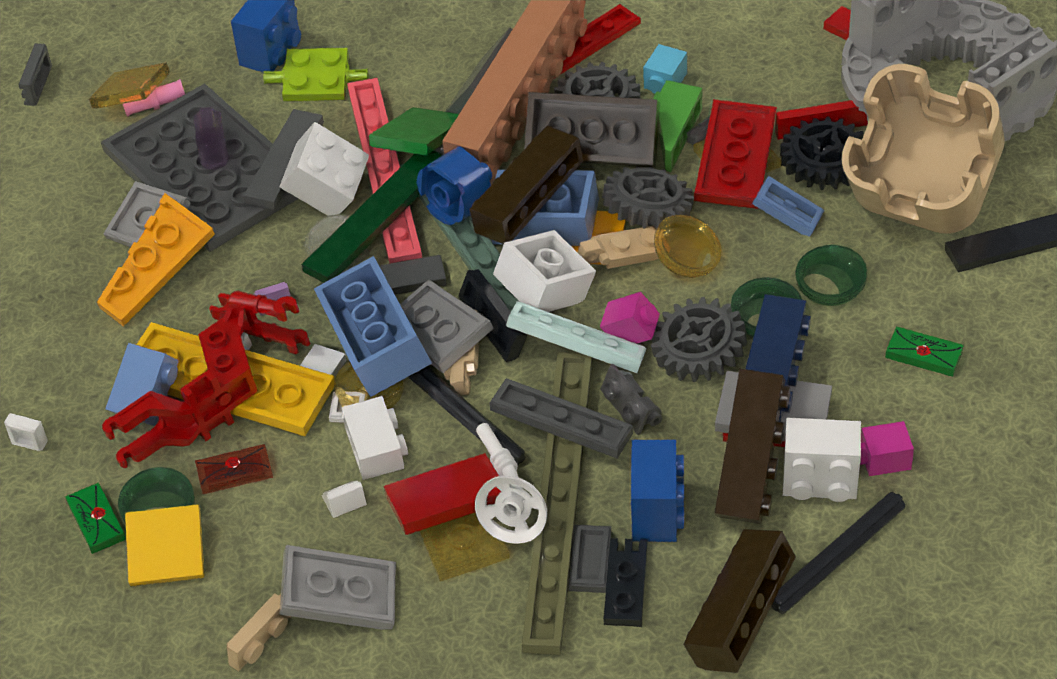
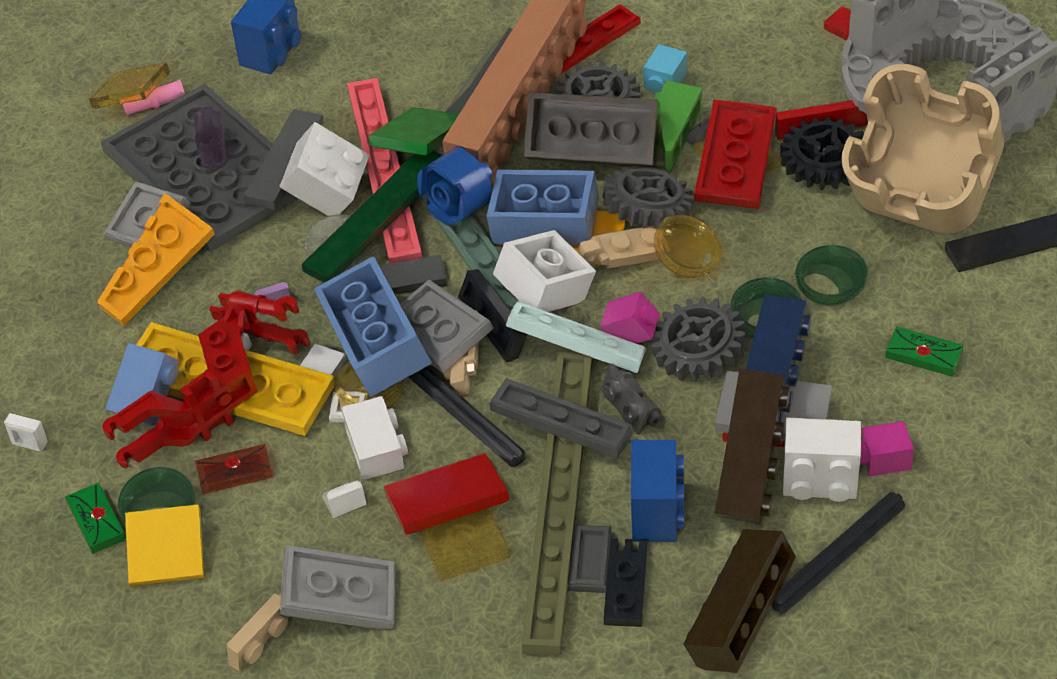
(35, 74): dark grey tile -> none
(315, 74): lime plate -> none
(513, 503): white dish -> none
(526, 185): dark brown brick -> none
(787, 210): medium blue tile -> none

